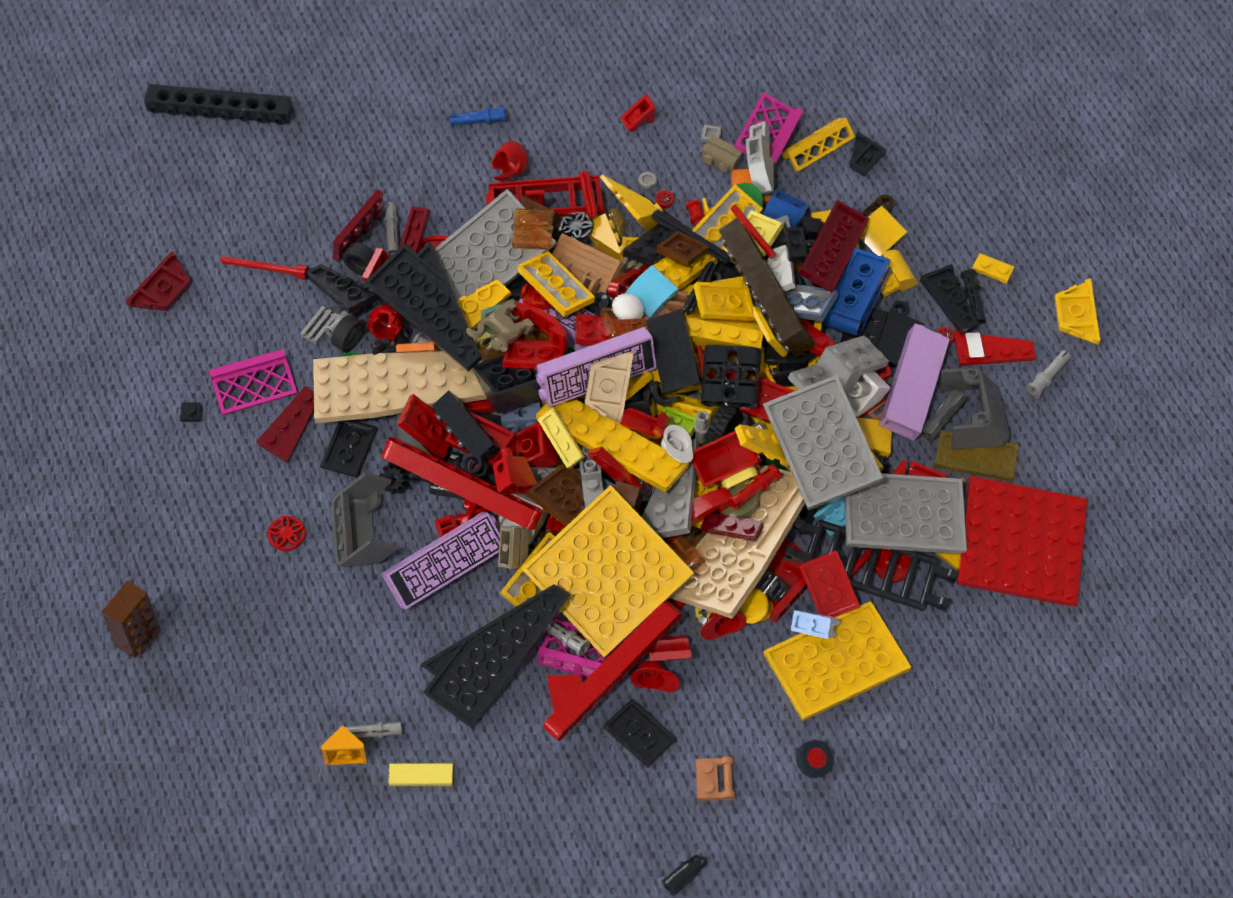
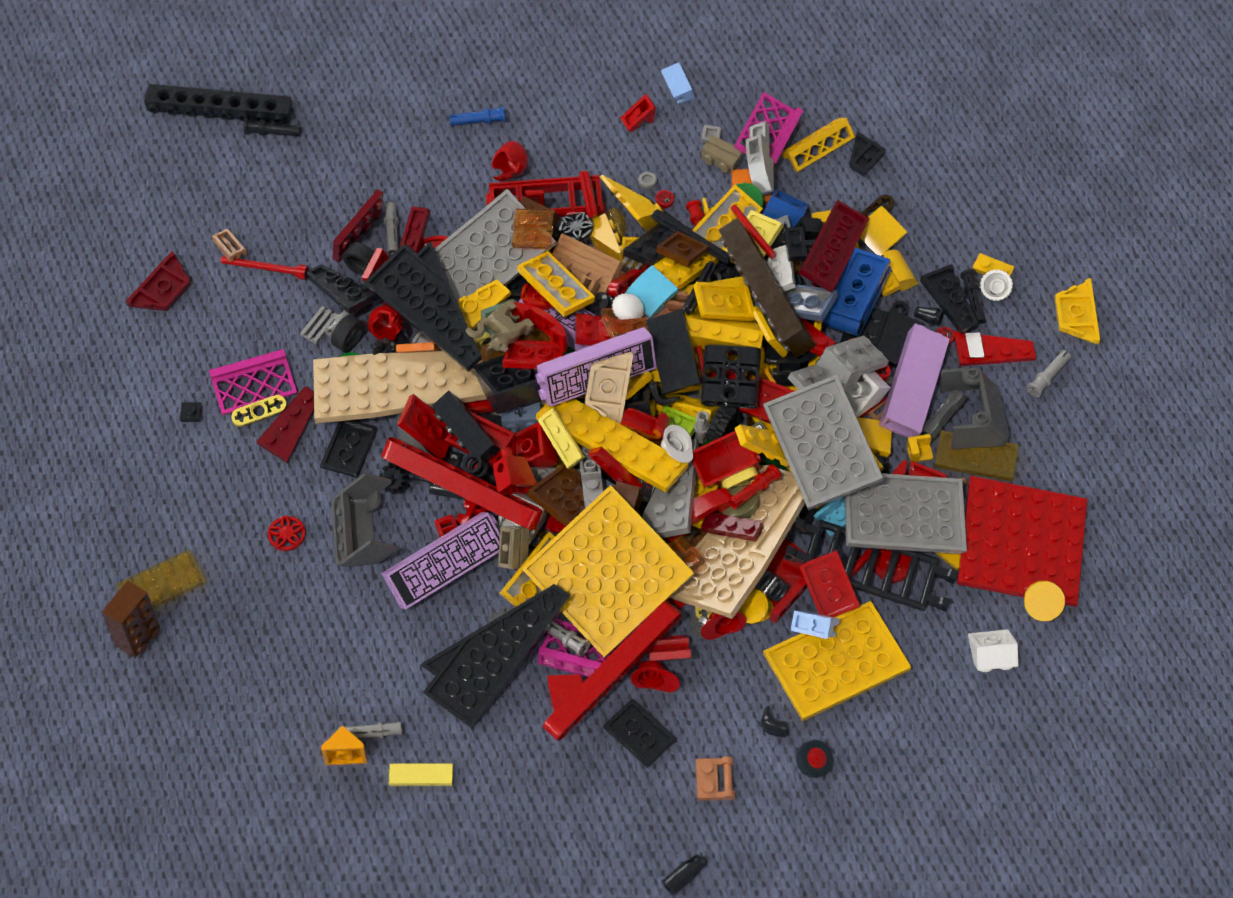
(168, 578): none -> clear yellow plate
(234, 253): none -> medium nougat tile
(243, 410): none -> light yellow beam
(263, 127): none -> black pin
(678, 83): none -> light blue hinge
(773, 727): none -> black hair
(919, 448): none -> yellow panel
(930, 315): none -> black cone
(993, 650): none -> white slope
(997, 282): none -> white hat
(1044, 600): none -> yellow tile

